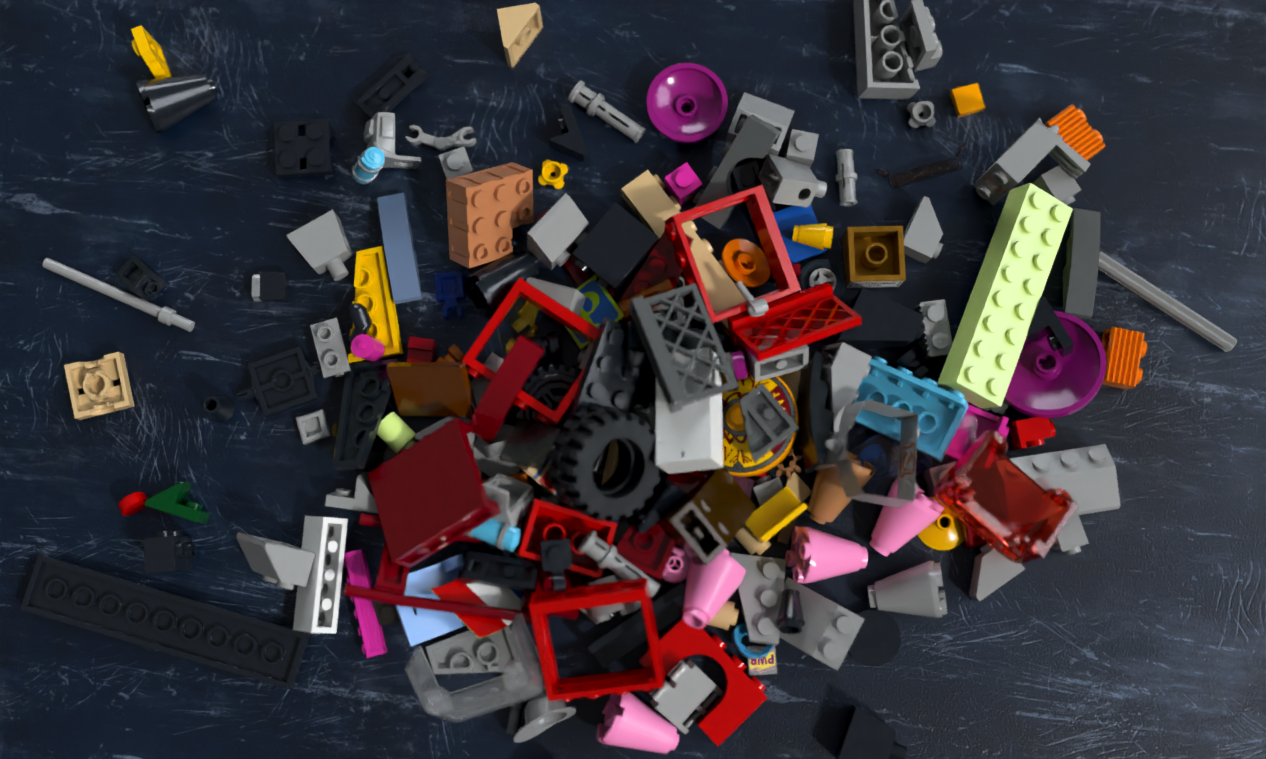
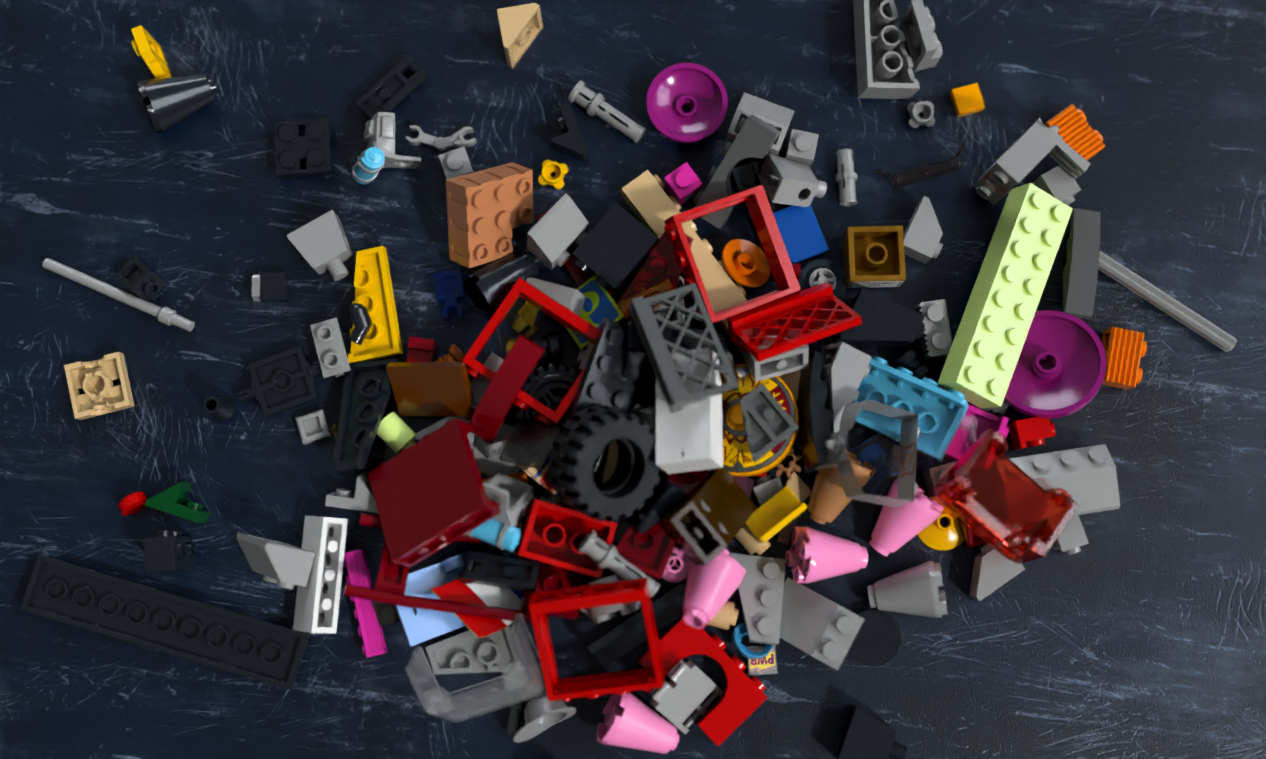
(367, 347): dark pink piece -> none
(399, 248): sand blue slope -> none
(555, 557): black plate -> none
(740, 365): magenta tile -> none
(754, 307): light grey hand -> none
(790, 614): black cone -> none
(814, 235): yellow cone -> none
(1047, 323): black slope -> none

